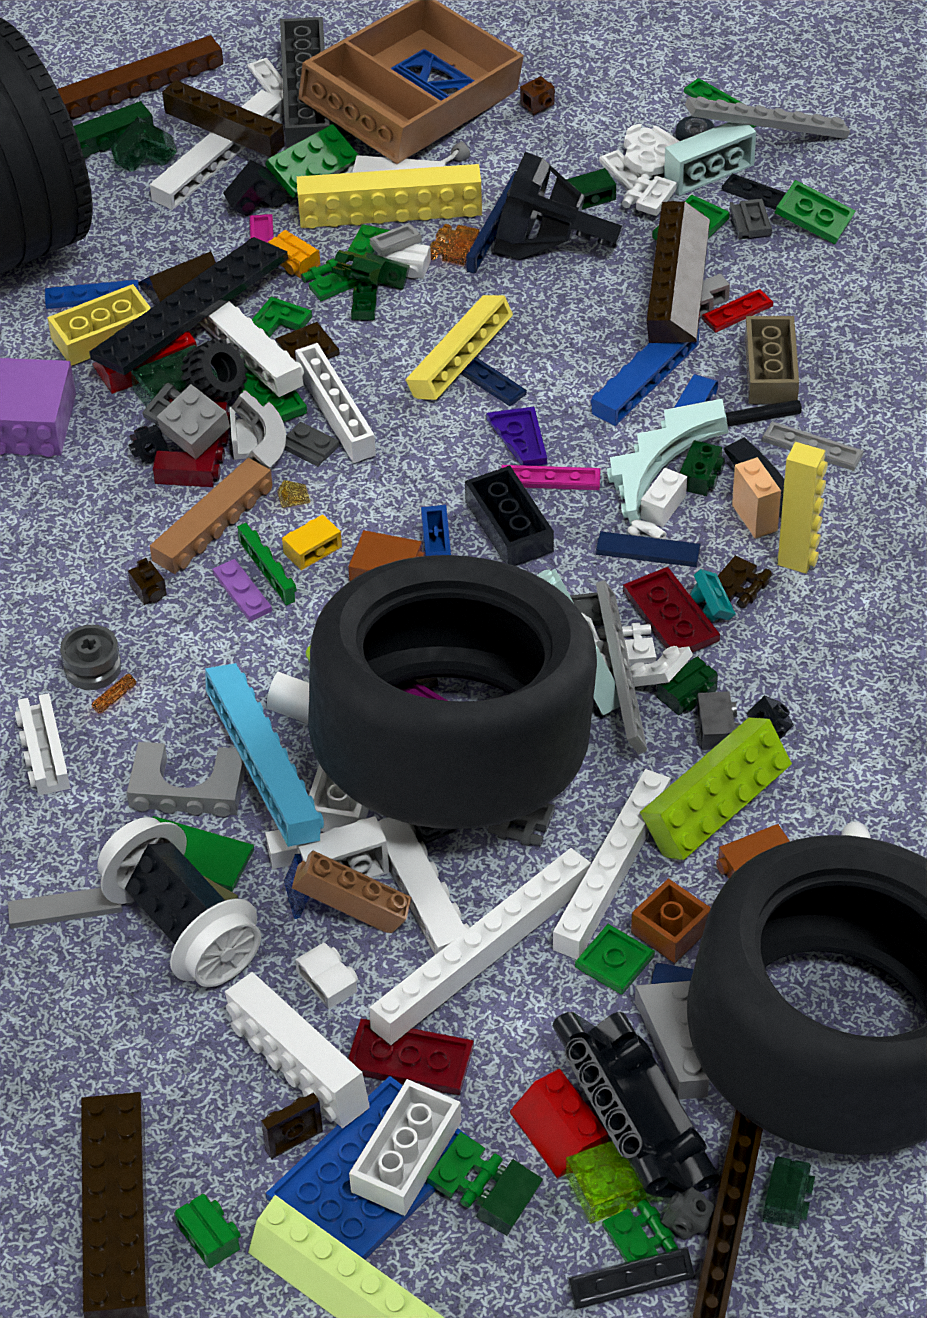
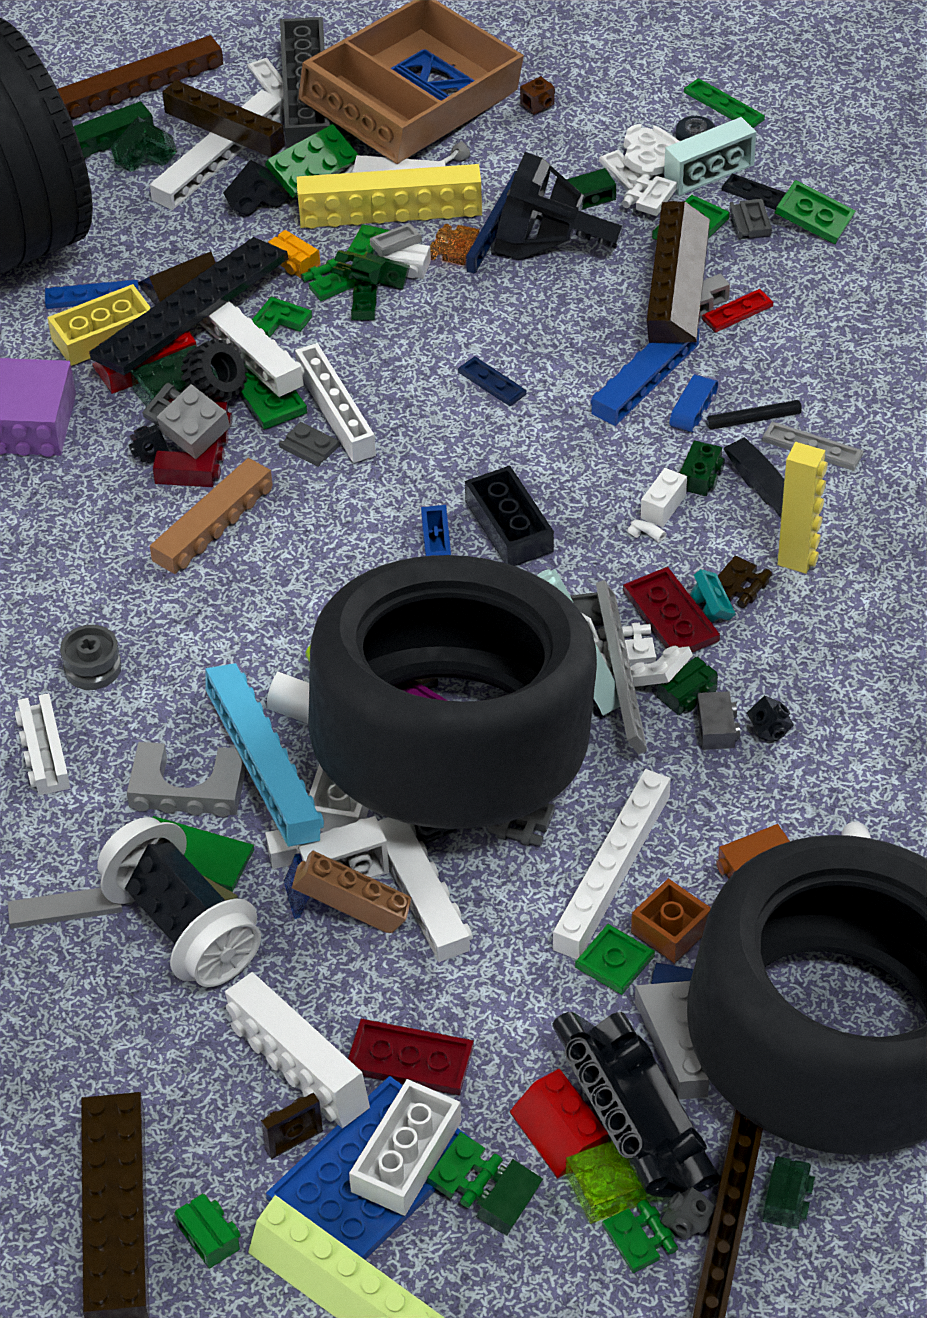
(113, 693): clear orange axle -> none
(147, 582): dark brown brick -> none
(242, 590): medium lavender plate -> none
(243, 437): white panel -> none
(261, 227): dark pink tile -> none
(264, 560): green plate -> none
(267, 426): light grey arch -> none
(292, 494): clear yellow slope -> none
(307, 336): dark brown plate -> none
(312, 542): yellow brick -> none
(327, 975): white brick -> none
(379, 549): dark orange brick -> none
(459, 347): light yellow brick -> none
(477, 947): white brick -> none
(521, 434): dark purple wing -> none
(558, 477): dark pink tile -> none
(631, 1277): black tile -> none
(648, 549): dark blue tile -> none
(656, 448): light aqua arch -> none
(715, 788): lime brick -> none
(756, 497): light nougat brick -> none
(765, 117): light grey plate -> none
(771, 359): dark tan brick -> none

